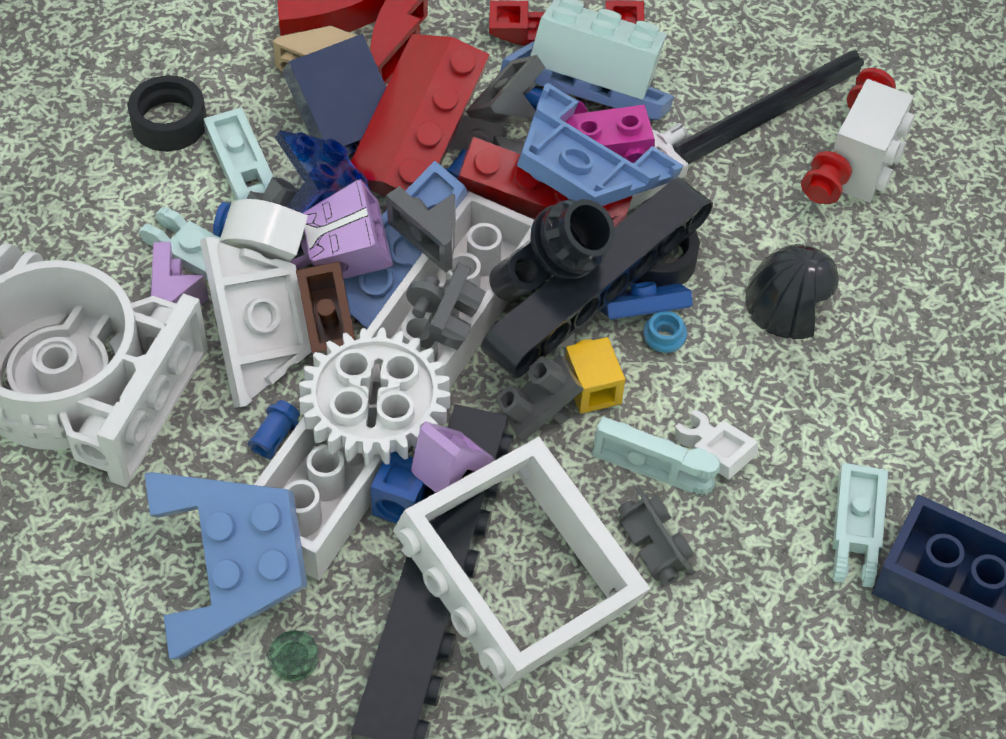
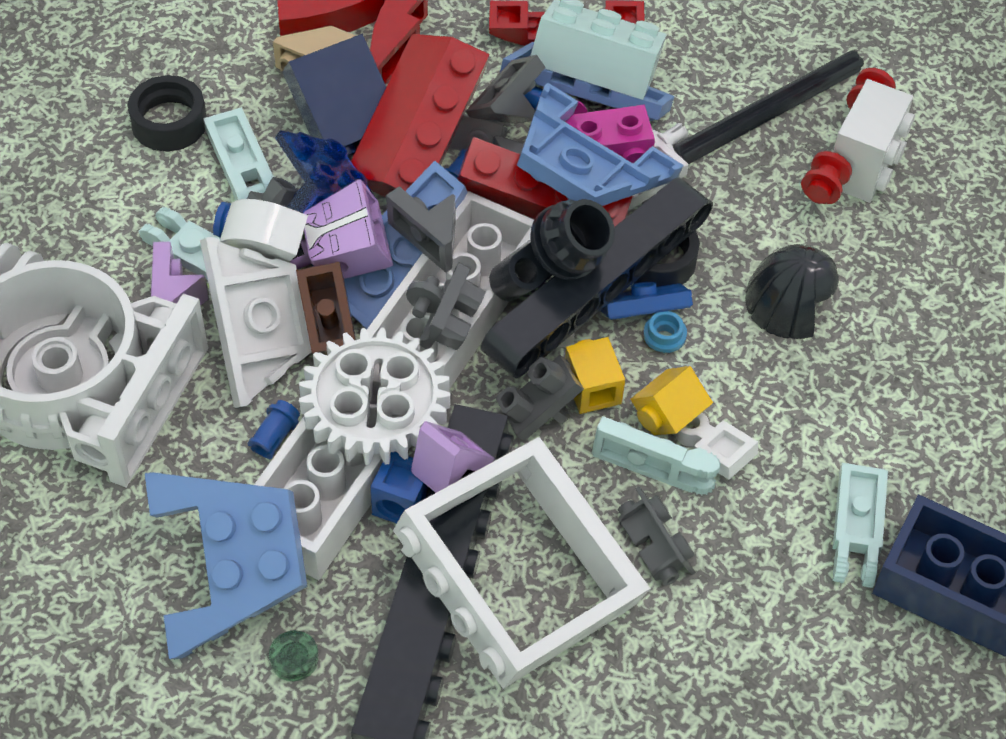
(671, 401): none -> yellow brick

